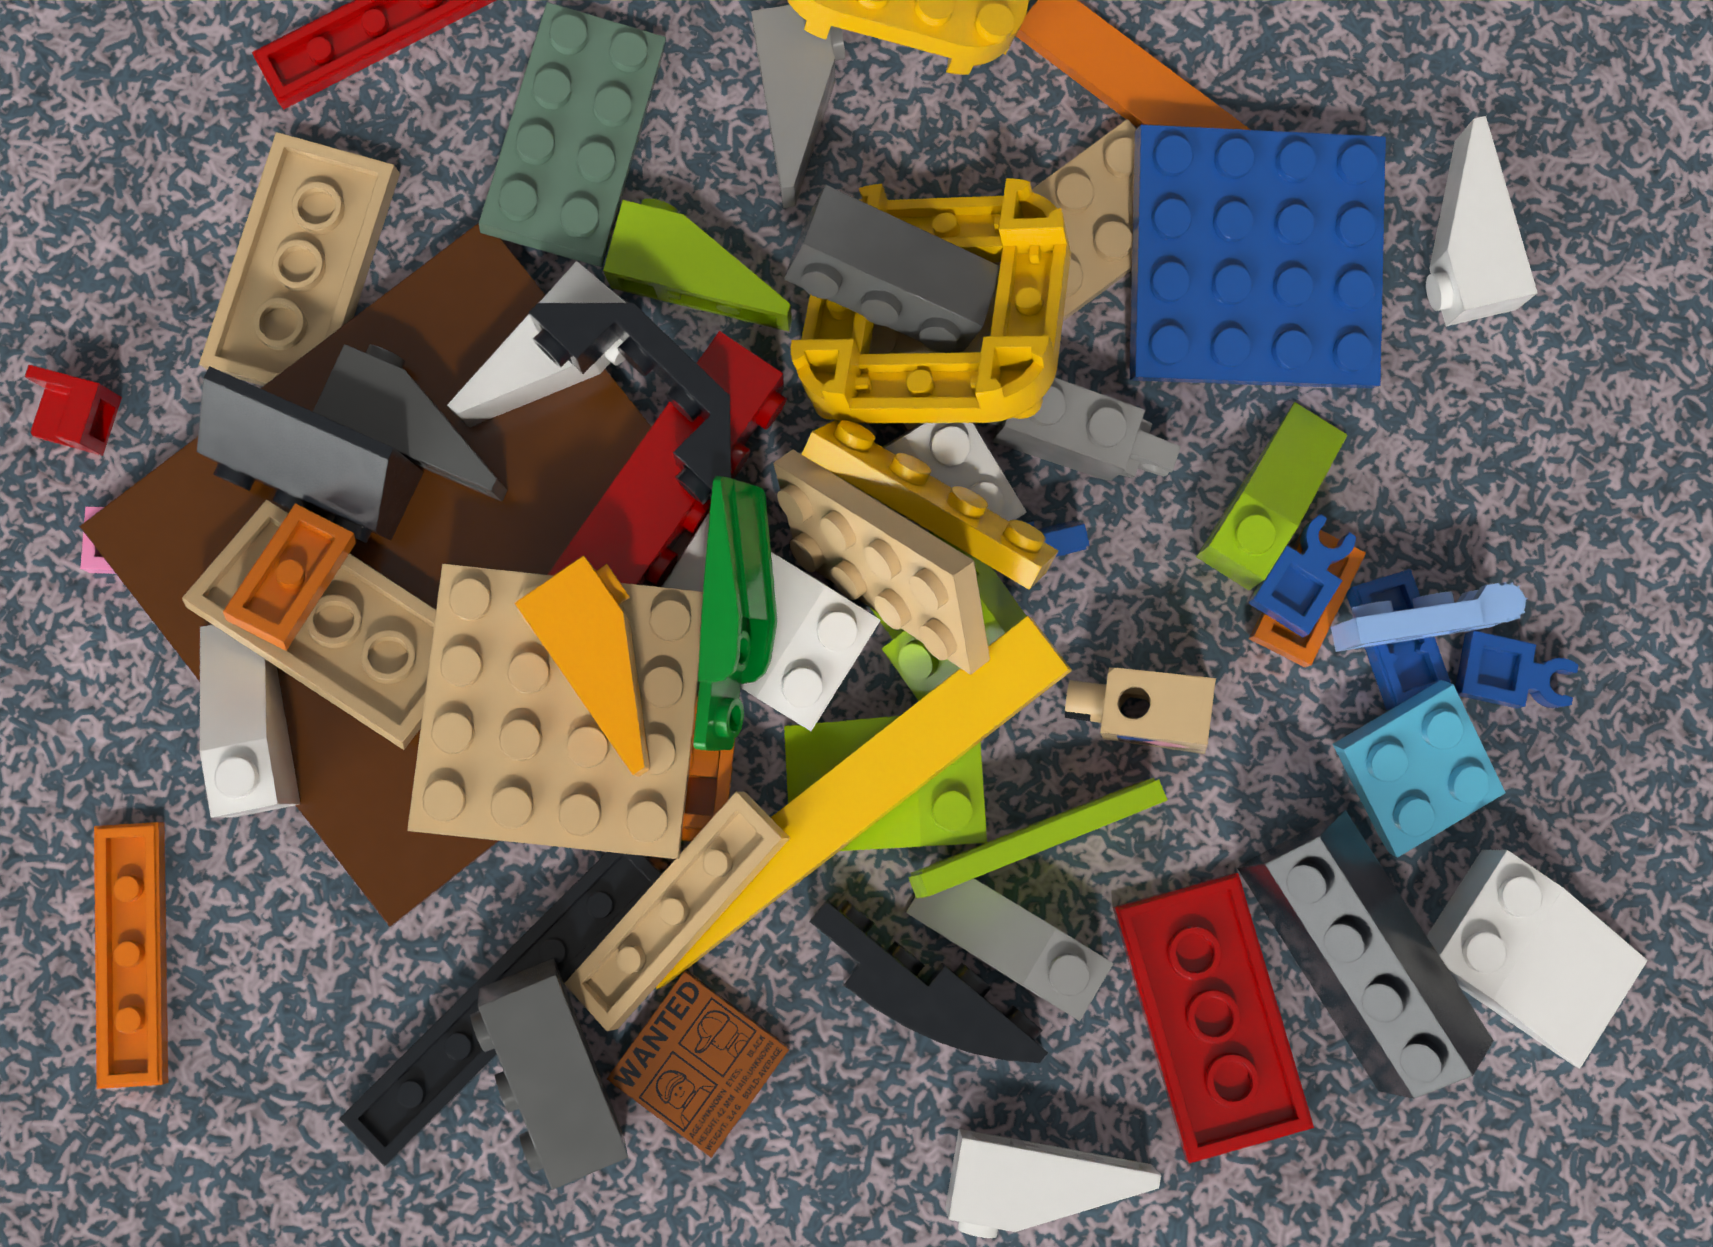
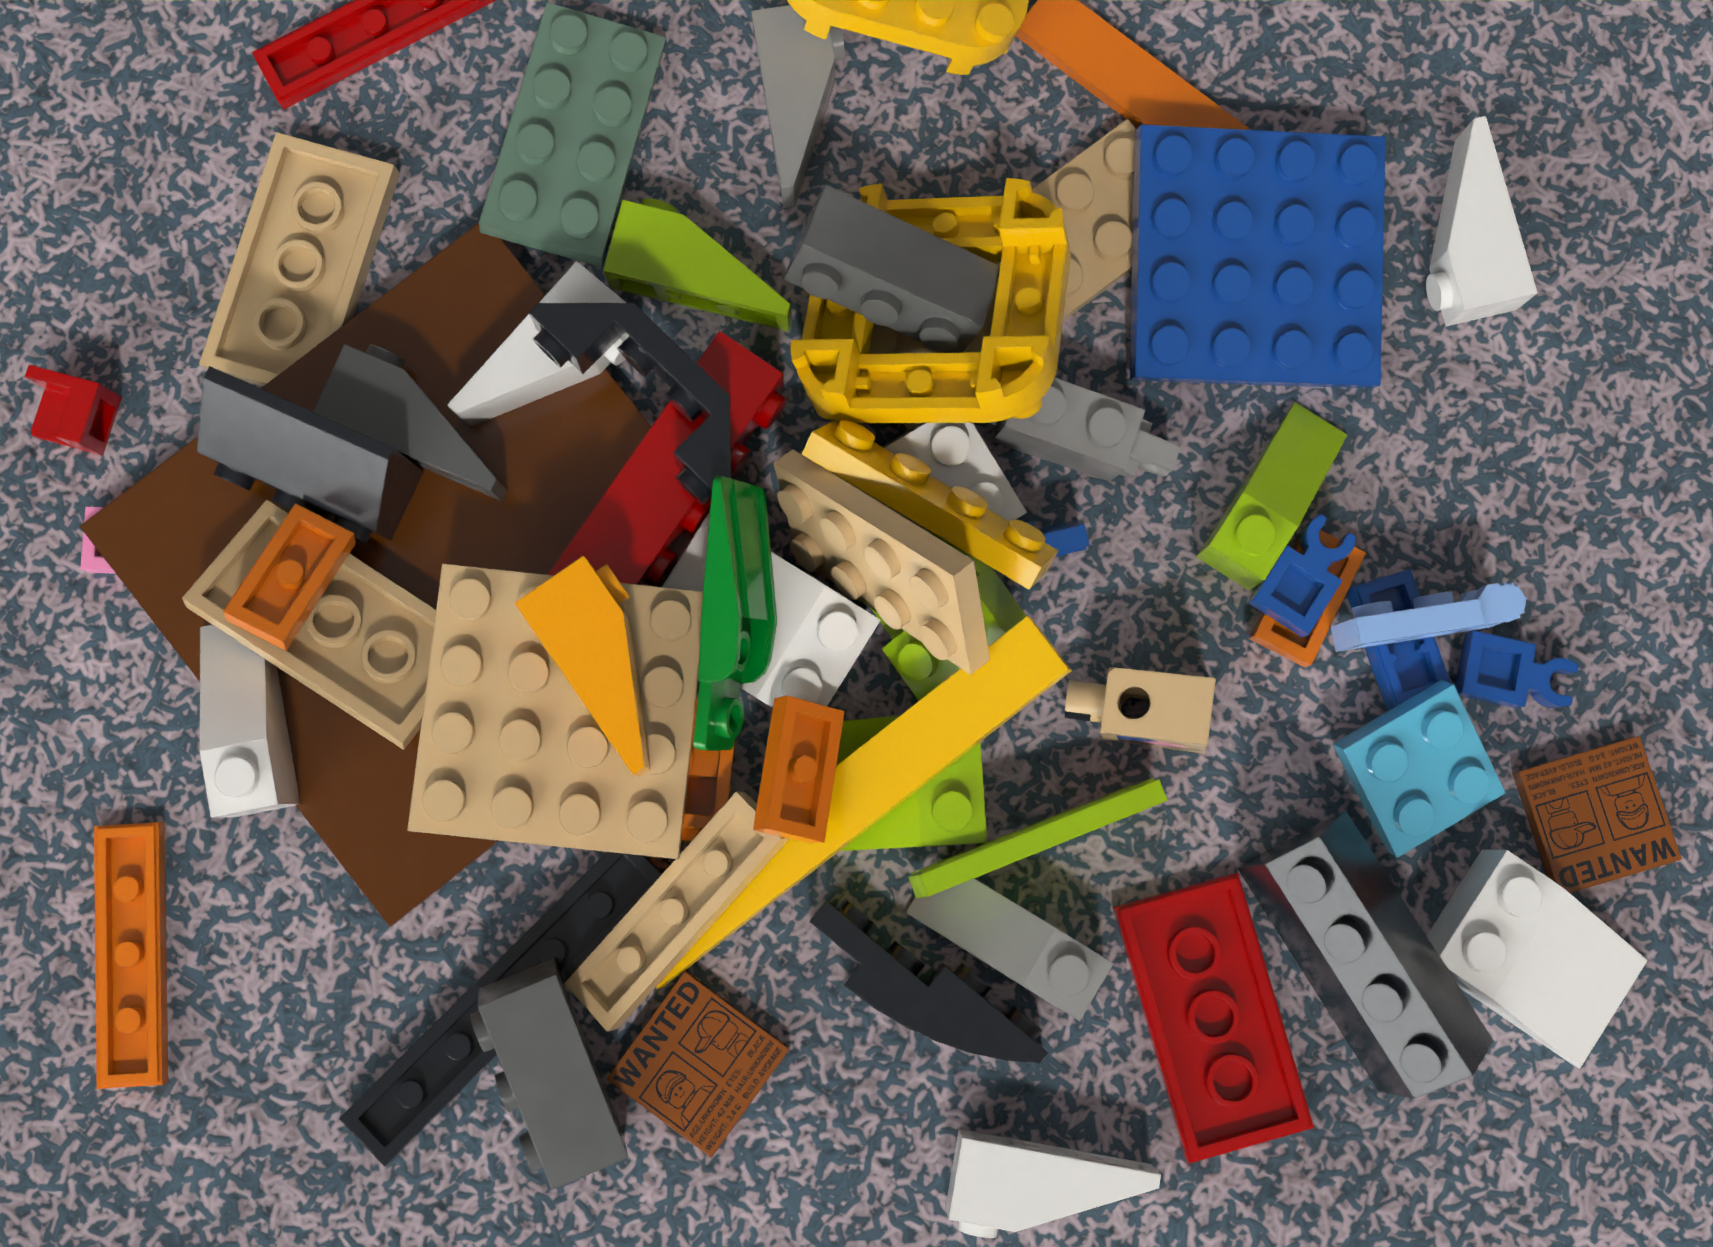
(799, 770): none -> orange plate
(1597, 815): none -> dark orange tile

